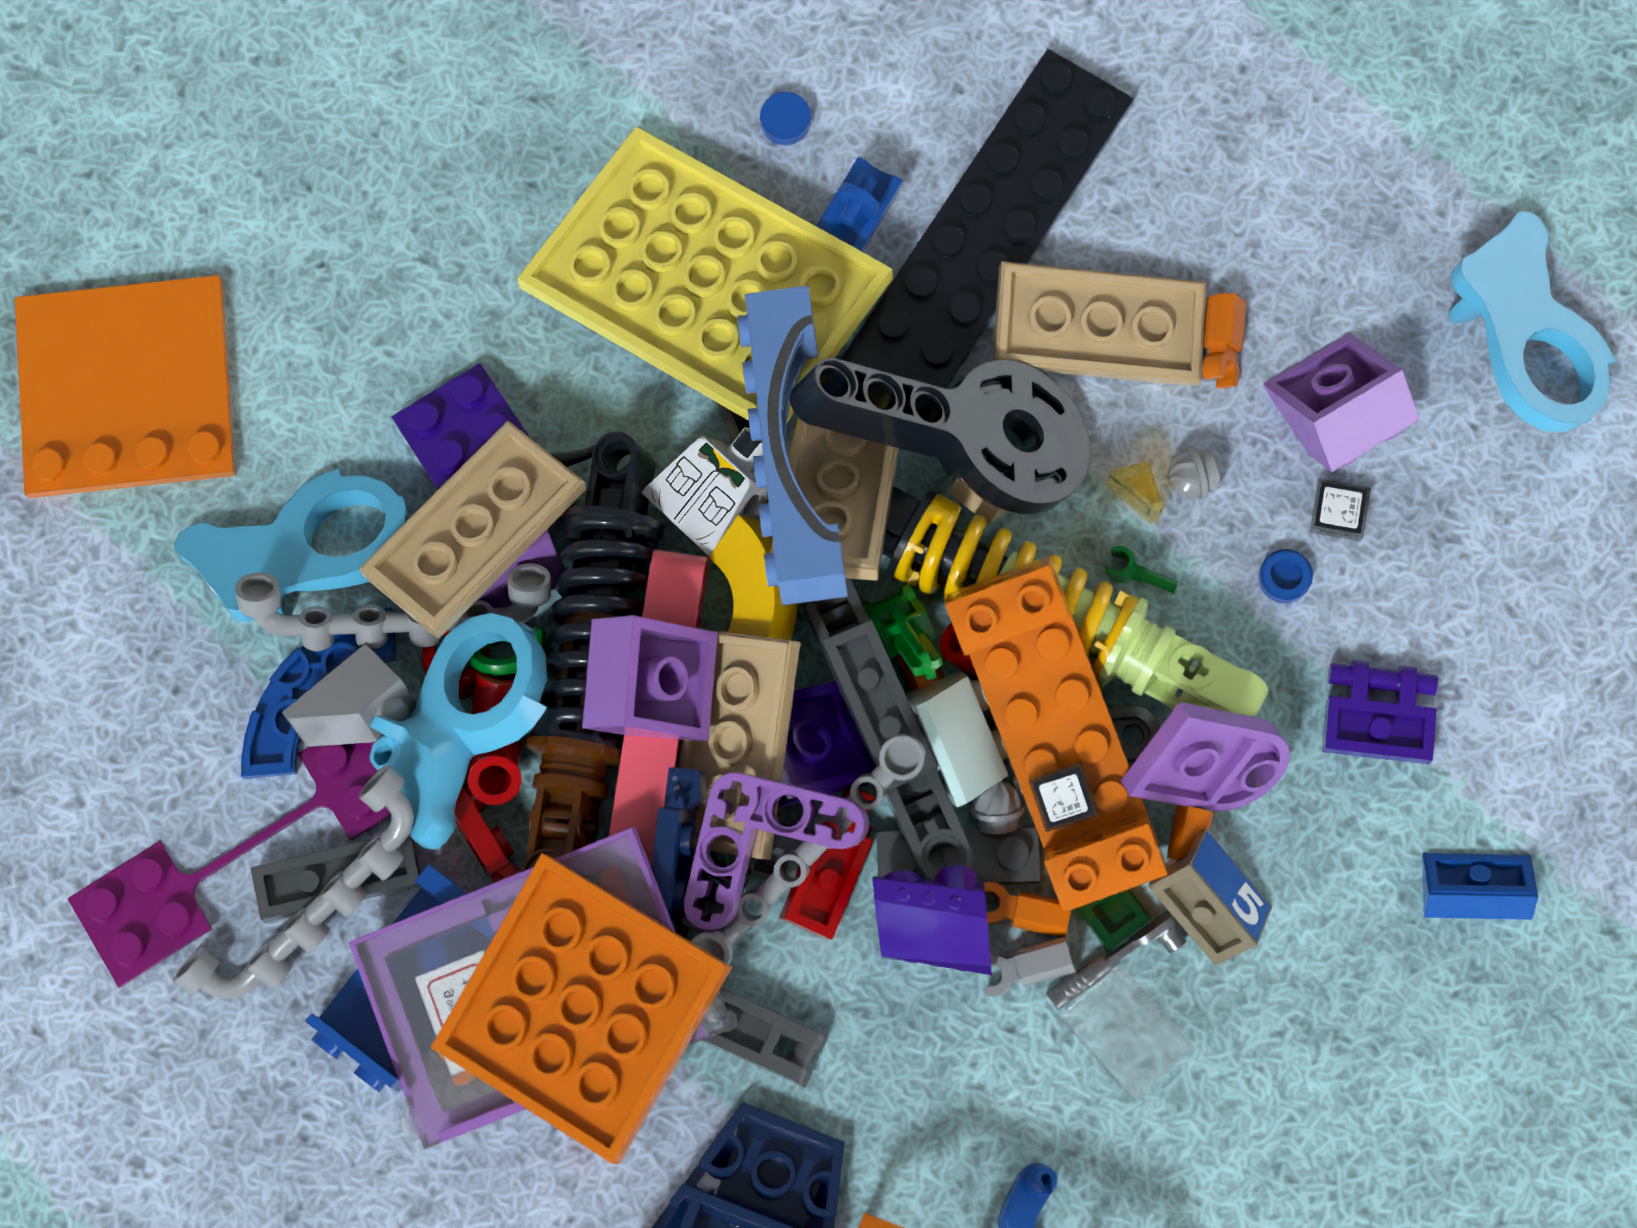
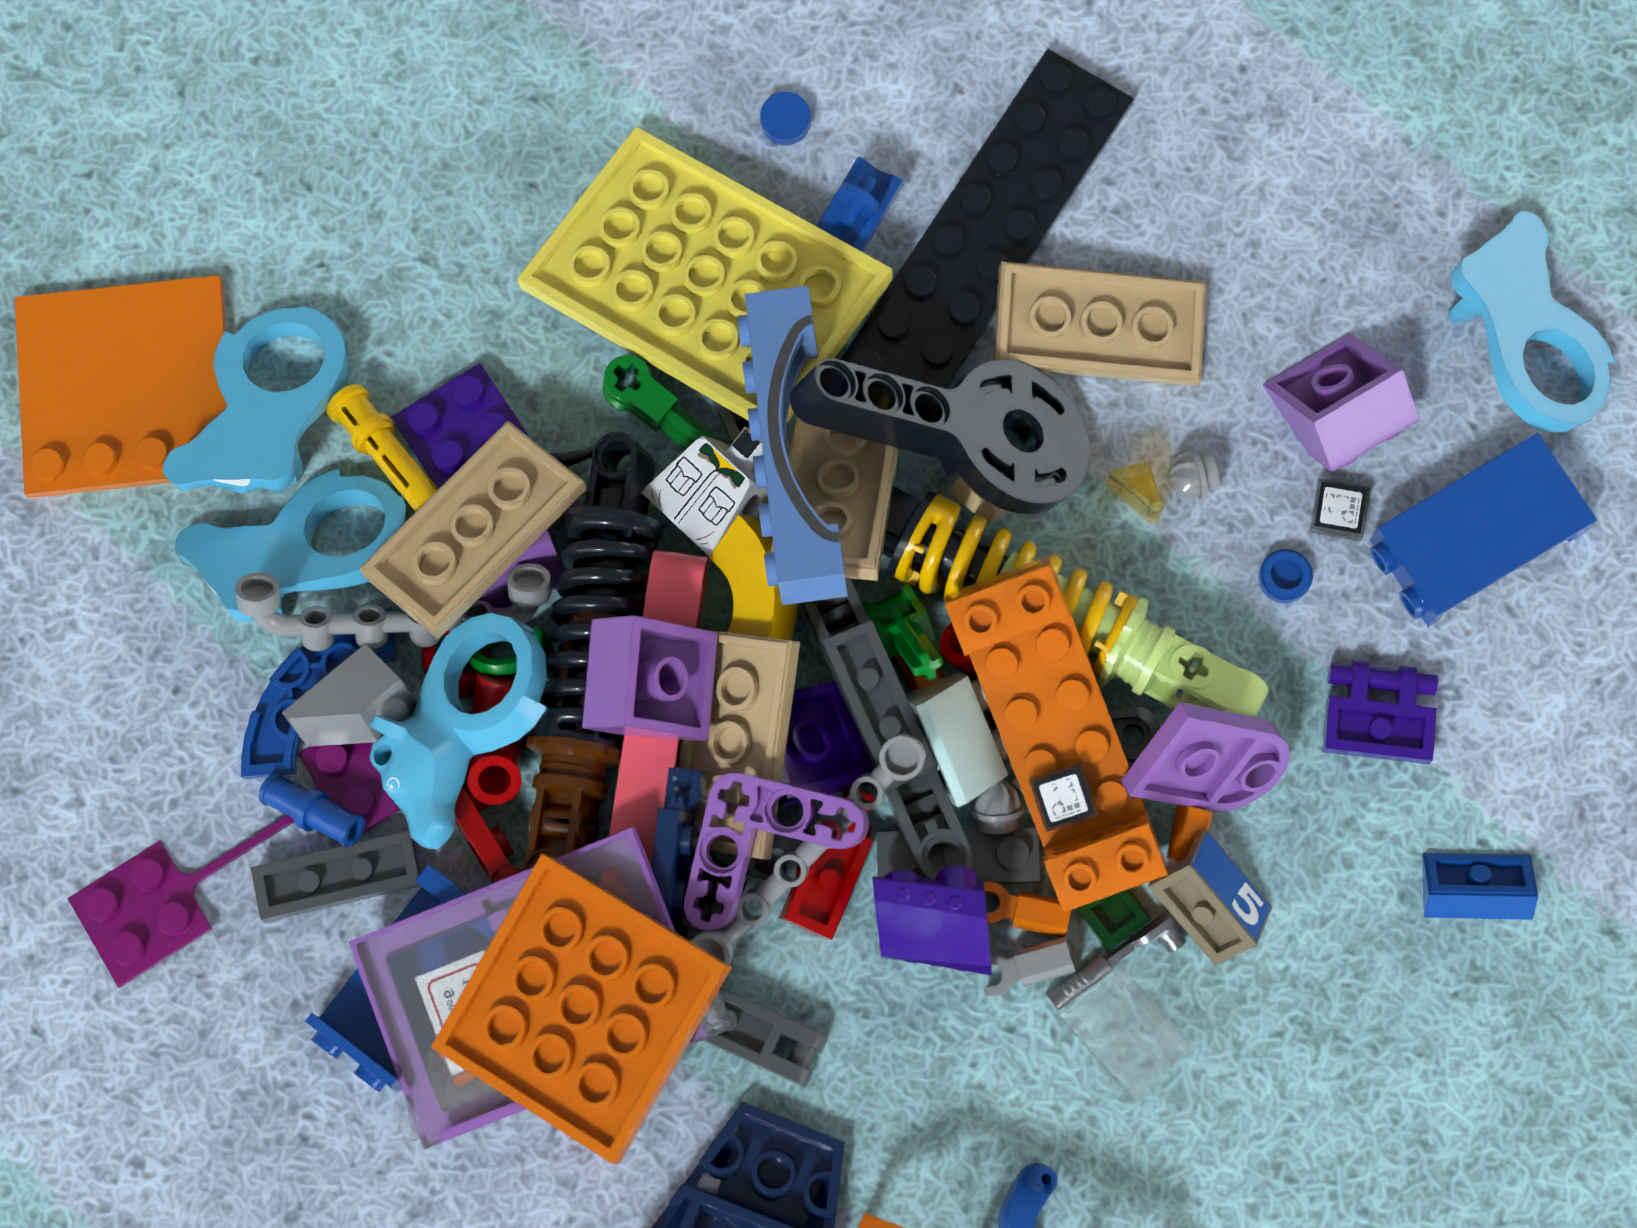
(260, 429): none -> medium azure animal
(307, 925): light grey bar -> none
(311, 809): none -> blue pin
(374, 436): none -> yellow pin
(650, 402): none -> green connector
(1137, 572): green hand -> none
(1223, 338): orange bar -> none
(1480, 529): none -> blue panel

